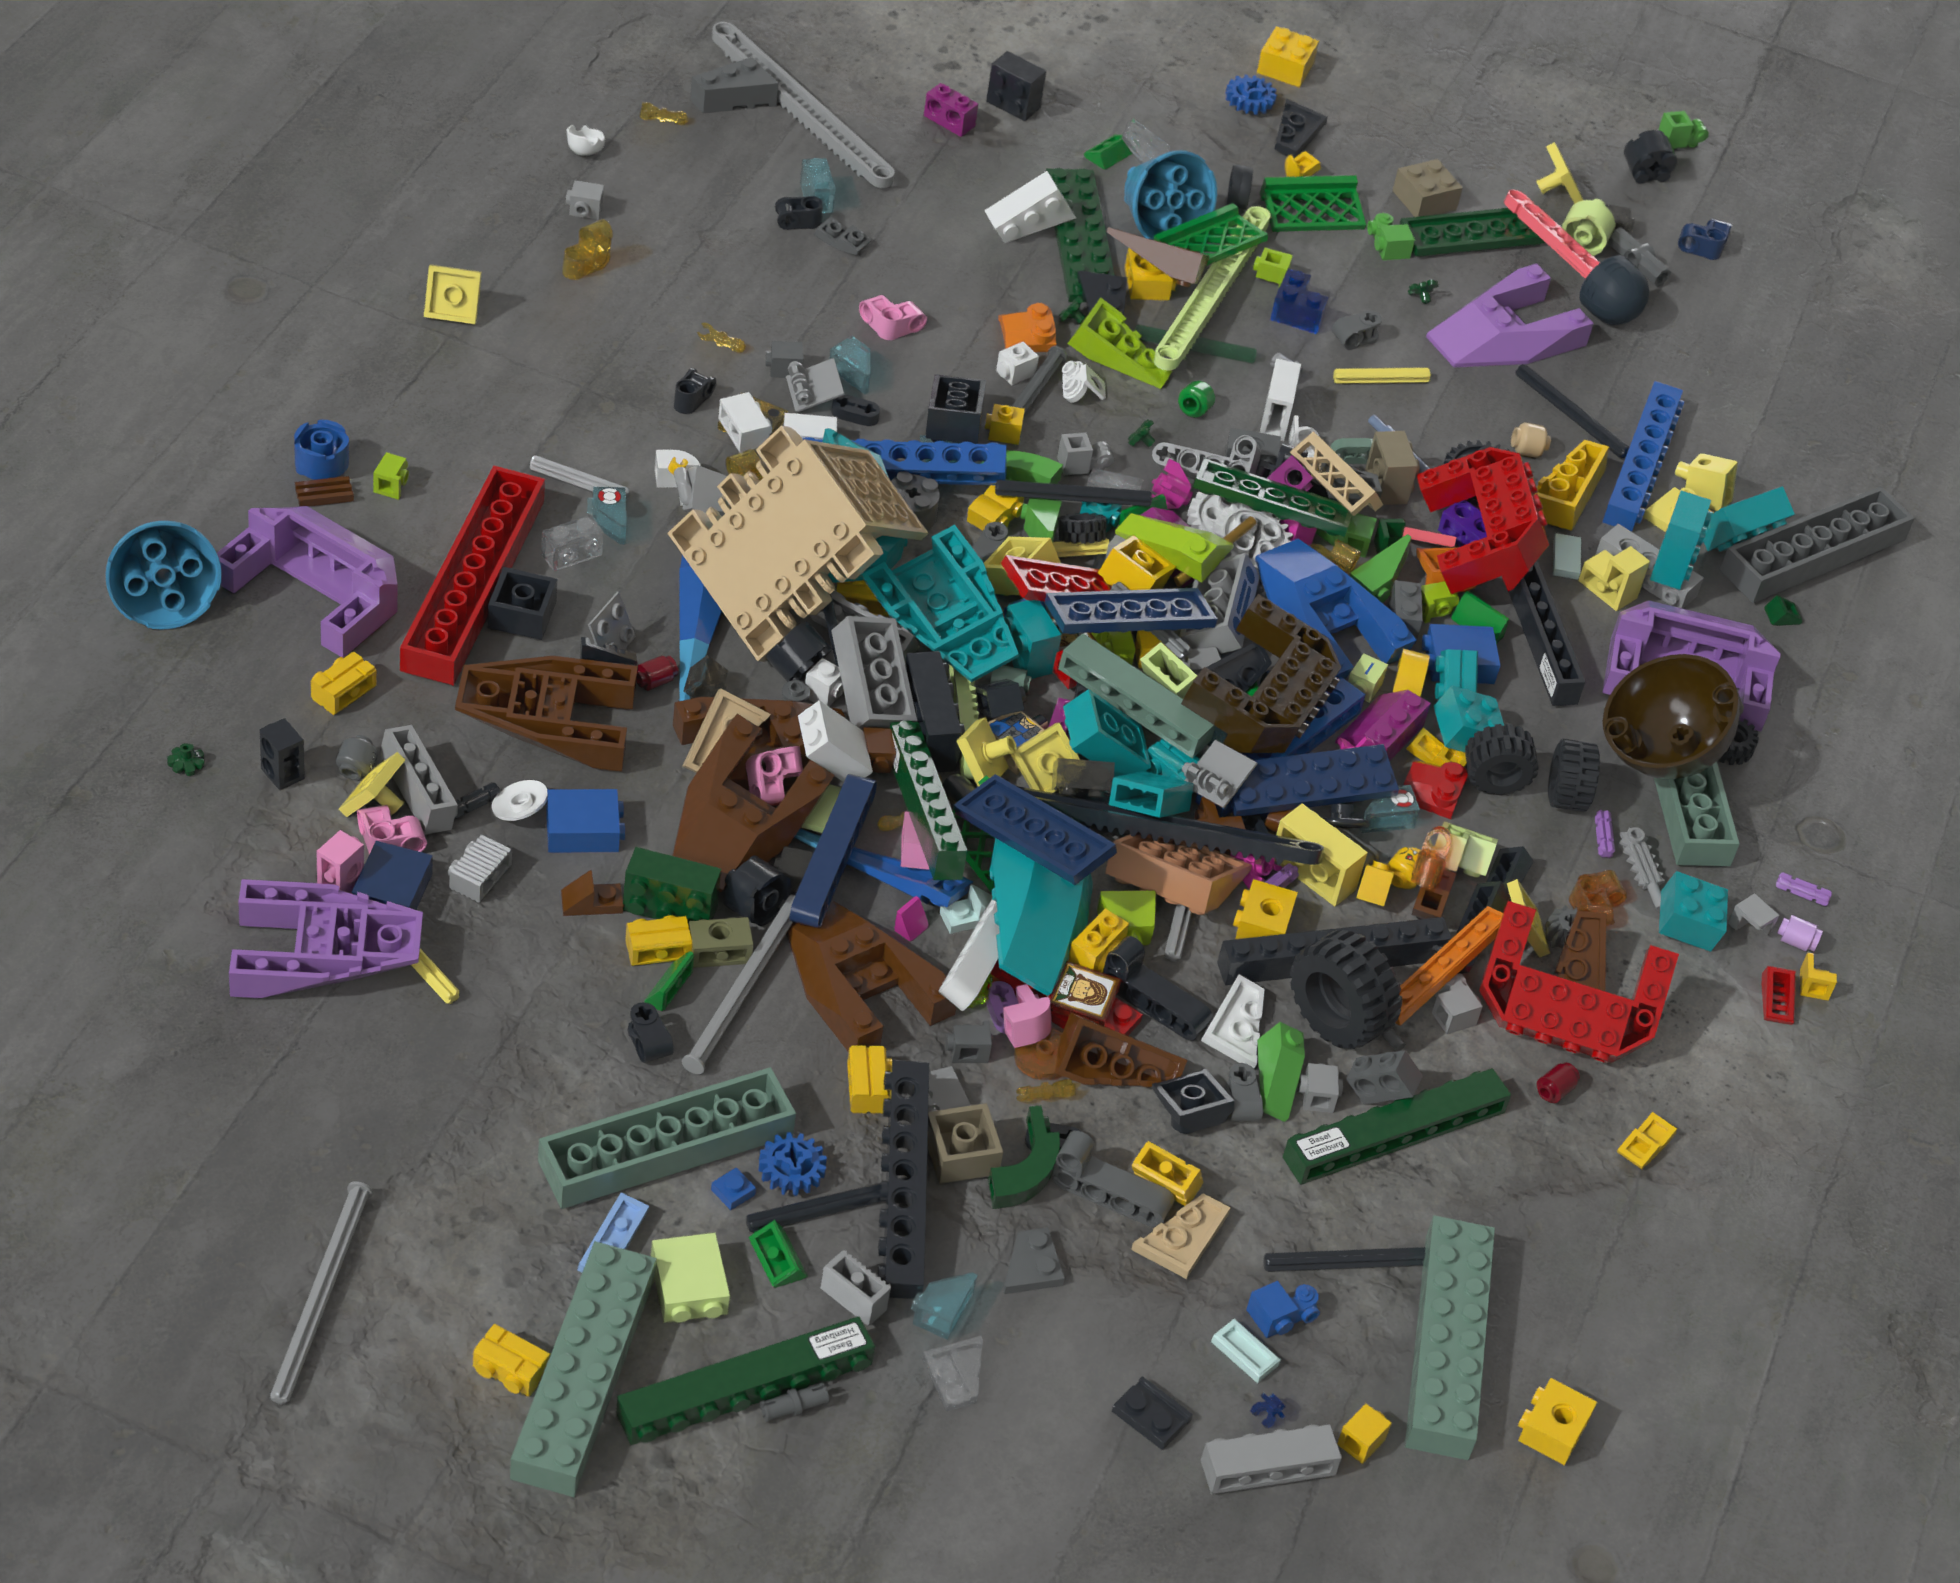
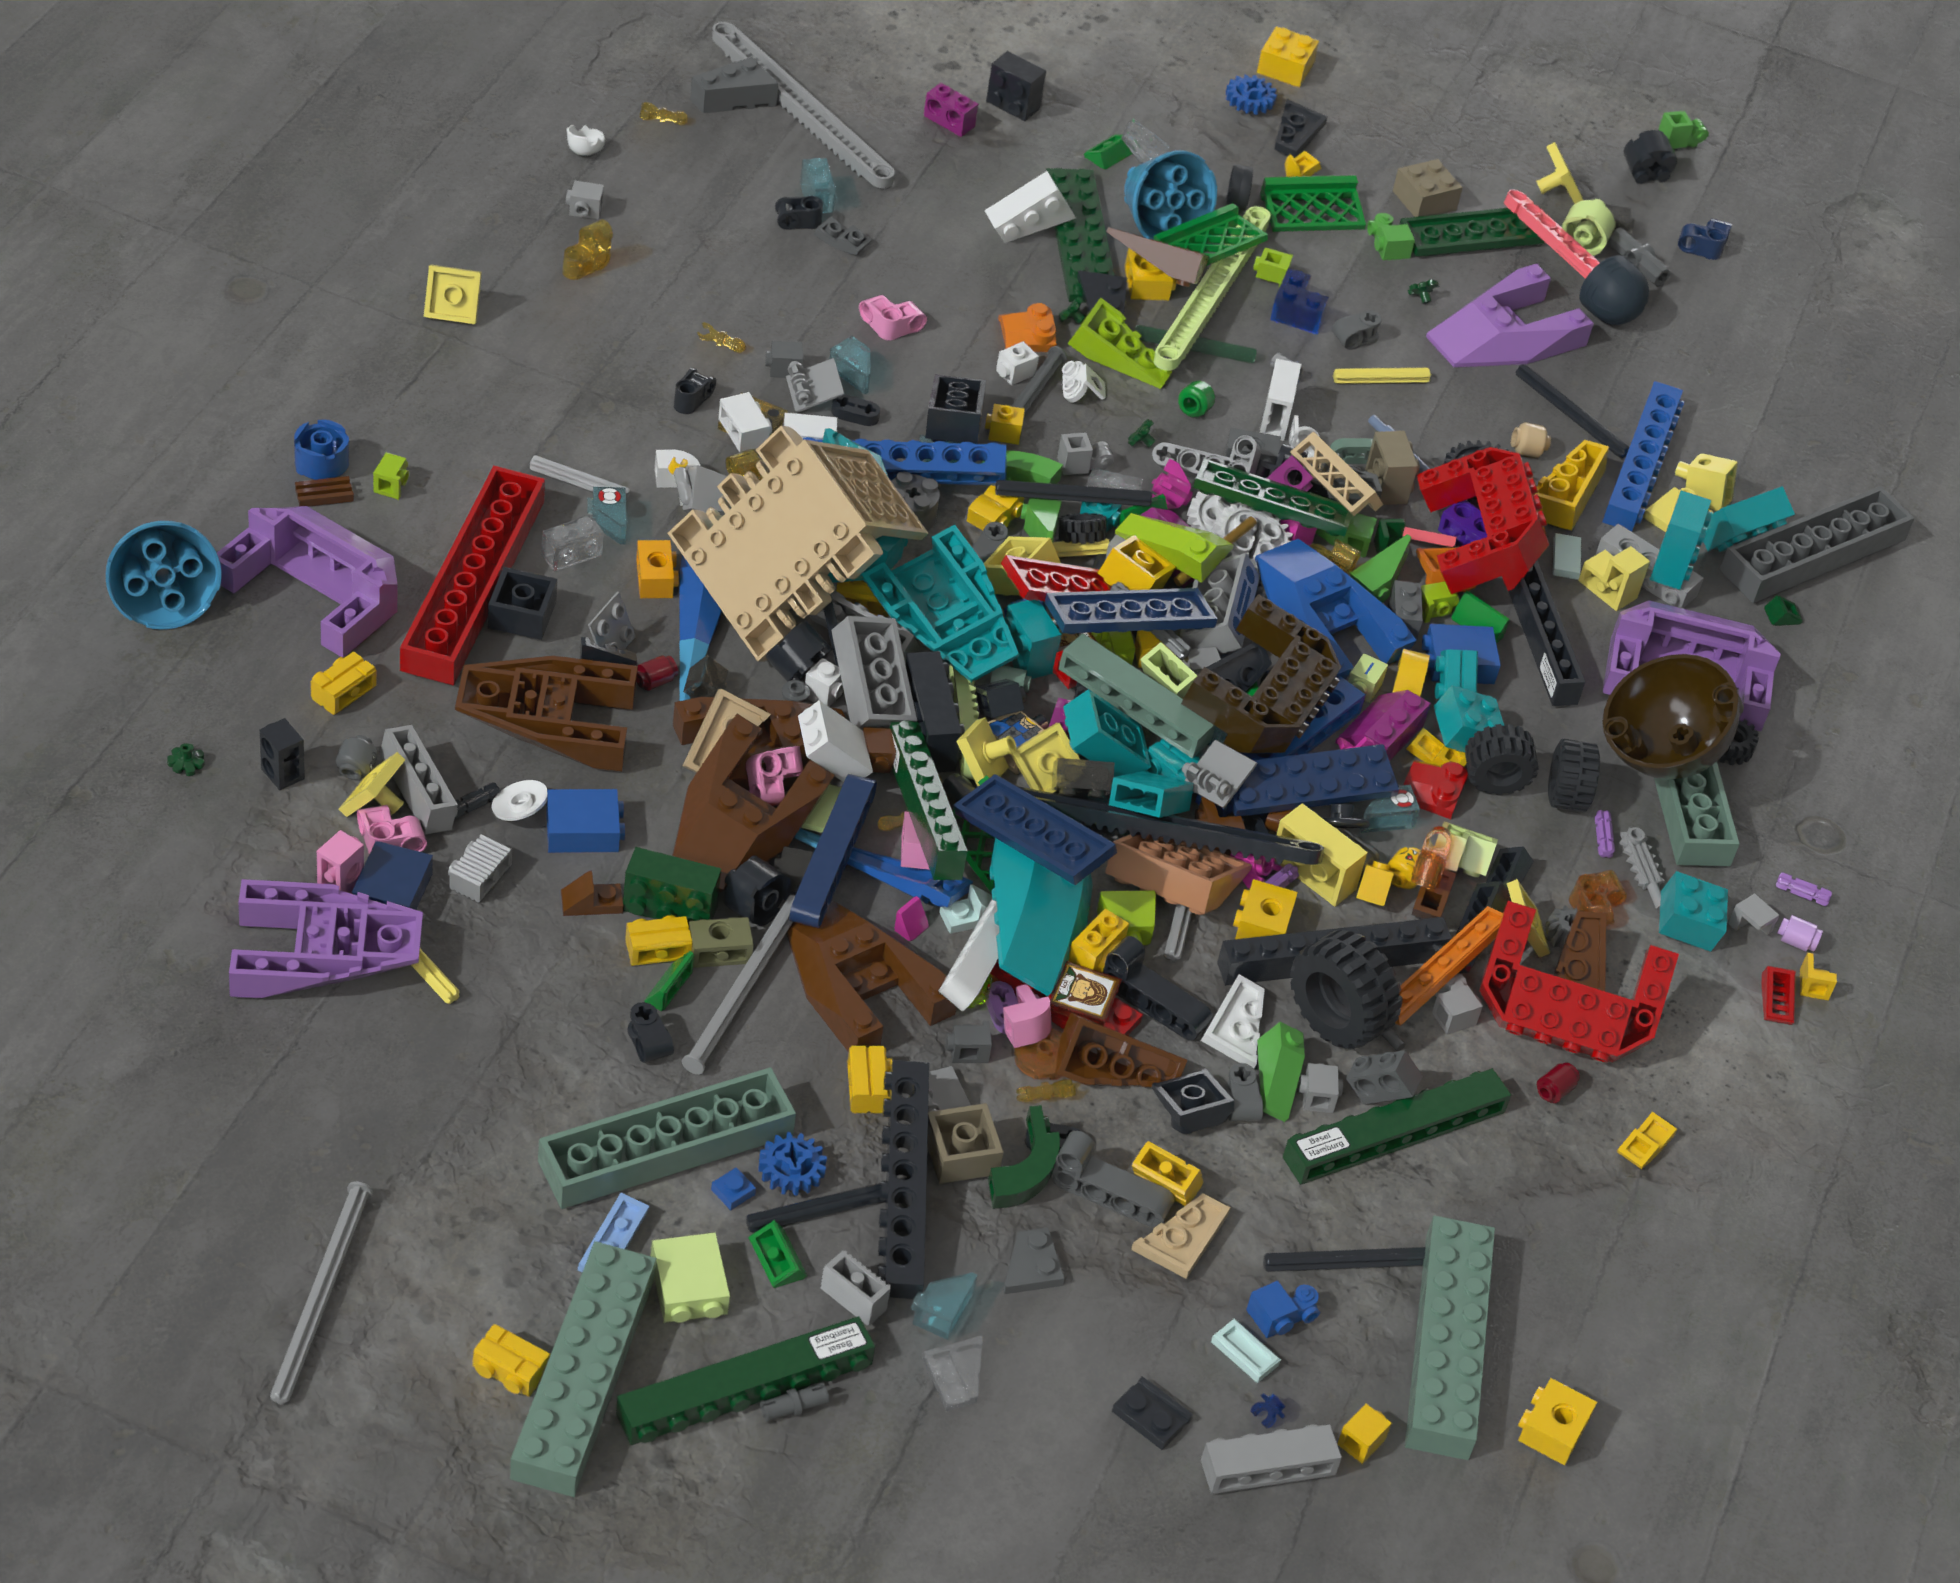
(655, 569): none -> light orange brick

